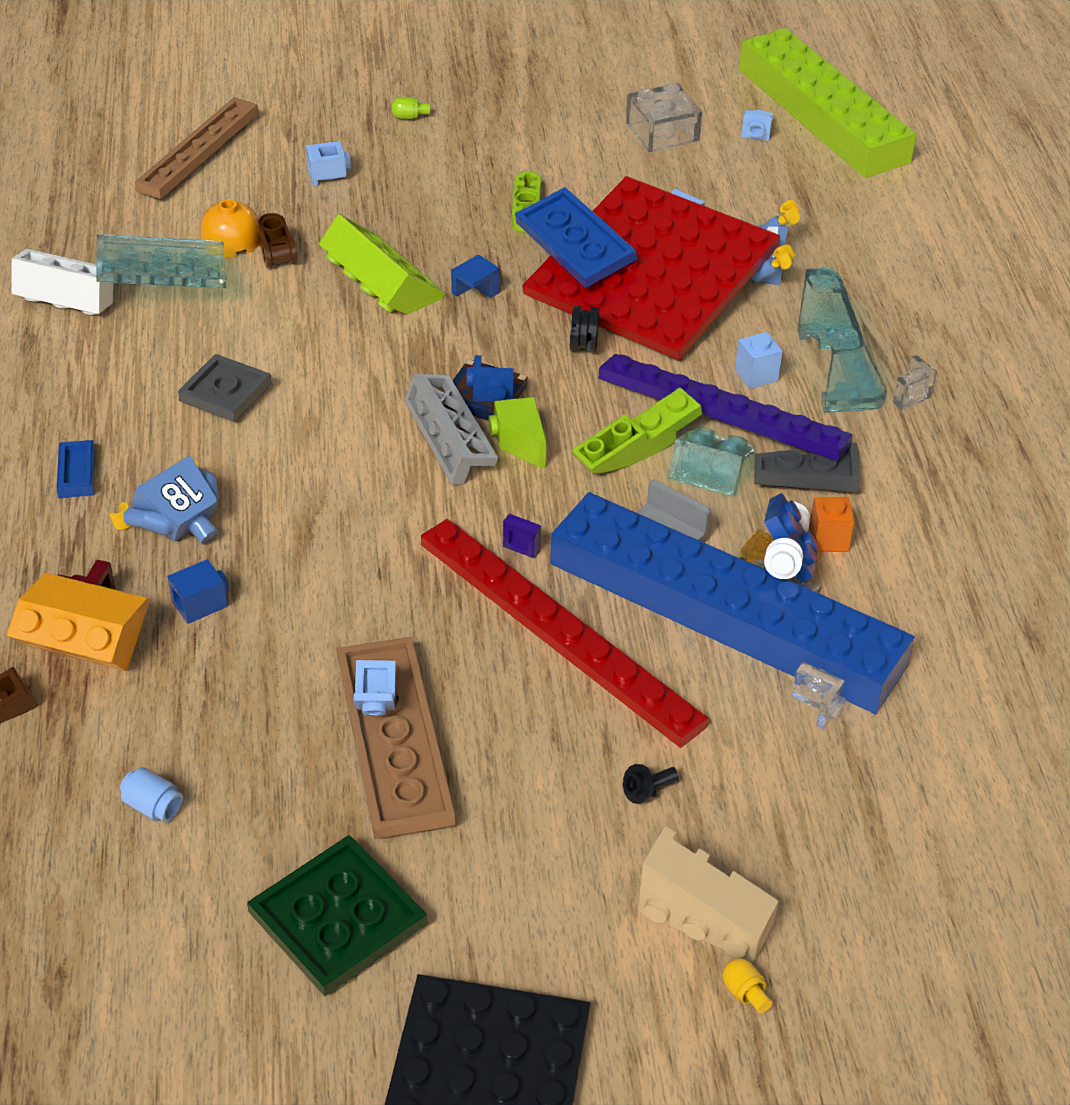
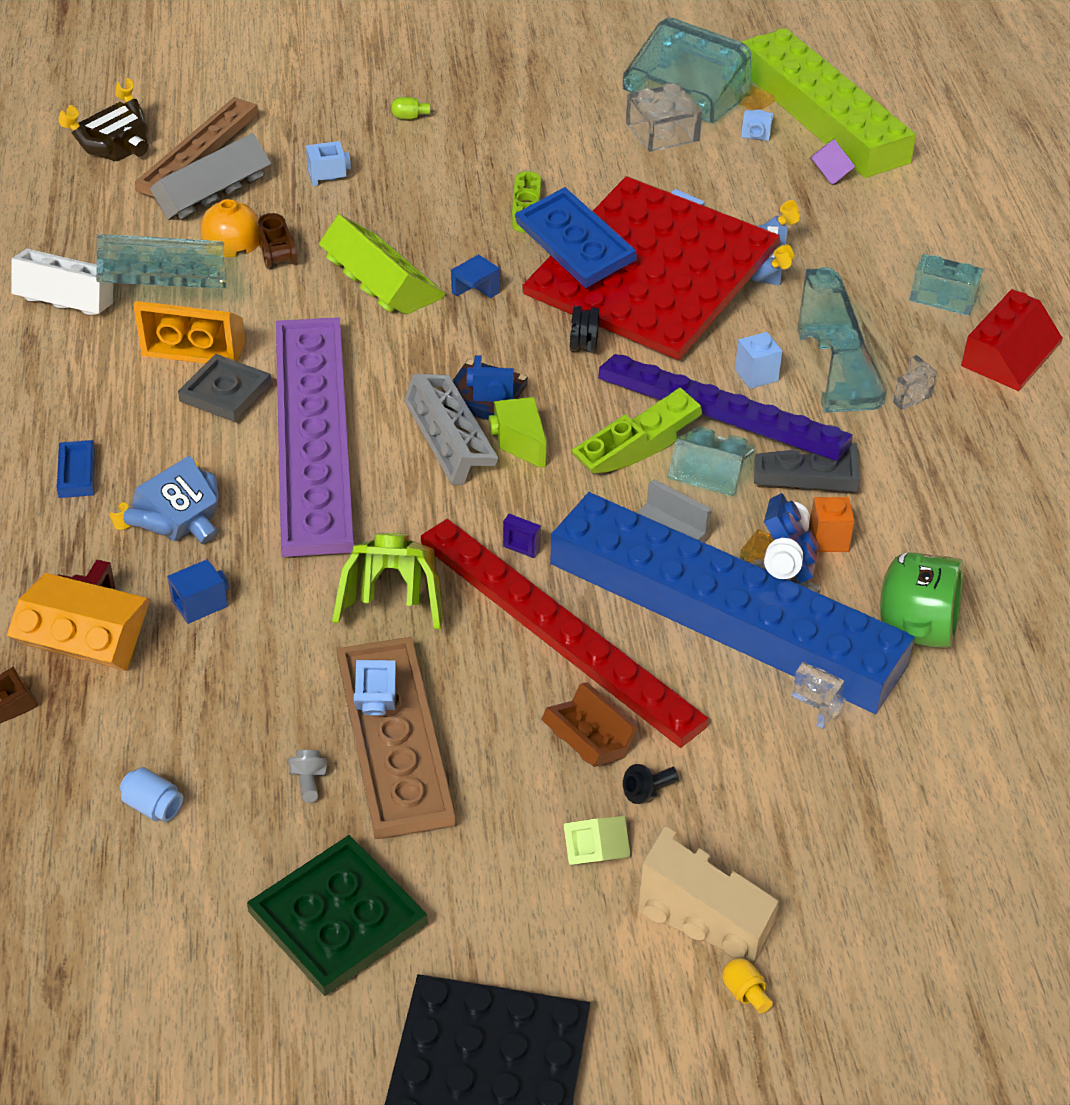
(113, 131): none -> dark brown torso
(188, 332): none -> light orange slope
(210, 176): none -> light grey wedge
(307, 765): none -> light grey plate
(312, 439): none -> medium lavender plate
(383, 552): none -> lime piece
(592, 726): none -> dark orange bracket
(596, 840): none -> yellowish green panel
(700, 61): none -> clear light blue windscreen
(757, 99): none -> clear yellow tile
(832, 161): none -> medium lavender panel
(923, 597): none -> bright green piece
(946, 284): none -> clear light blue brick
(1012, 341): none -> red slope

